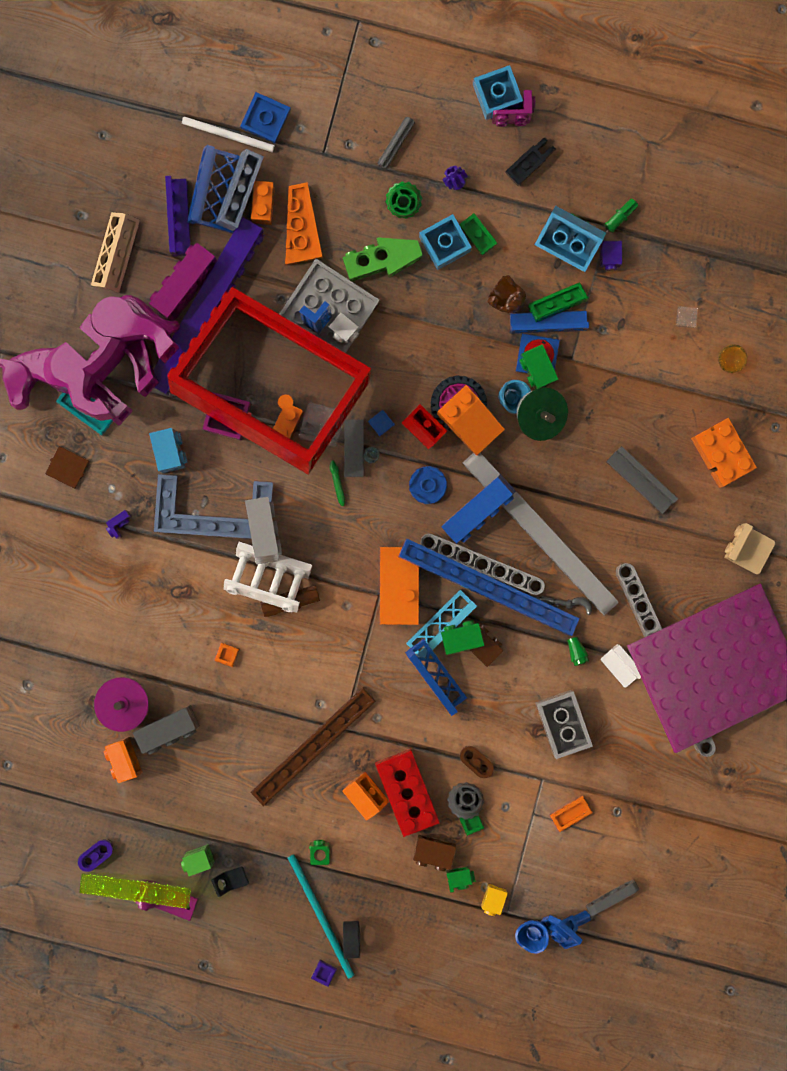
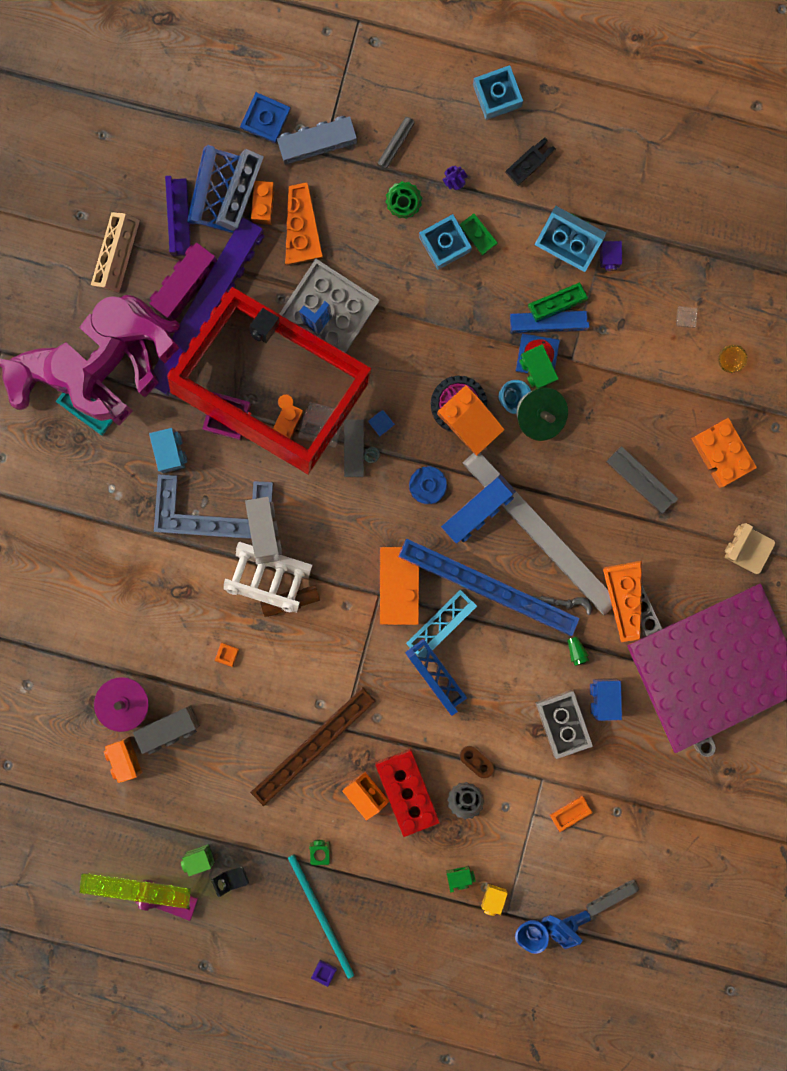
(67, 467): reddish brown piece -> none
(95, 855): dark purple plate -> none
(119, 520): dark purple bracket -> none
(228, 134): white piece -> none
(264, 325): none -> black brick
(317, 140): none -> sand blue brick
(337, 483): green piece -> none
(344, 329): white brick -> none
(351, 939): black tyre -> none
(400, 255): bright green brick -> none
(424, 426): red brick -> none
(434, 853): reddish brown brick -> none
(462, 637): green brick -> none
(471, 825): green tile -> none
(490, 650): reddish brown brick -> none
(491, 565): light grey beam -> none
(507, 295): reddish brown hair -> none
(517, 117): magenta bracket -> none
(606, 699): none -> blue brick
(621, 215): green axle -> none
(621, 665): white panel -> none
(625, 592): none -> orange wing

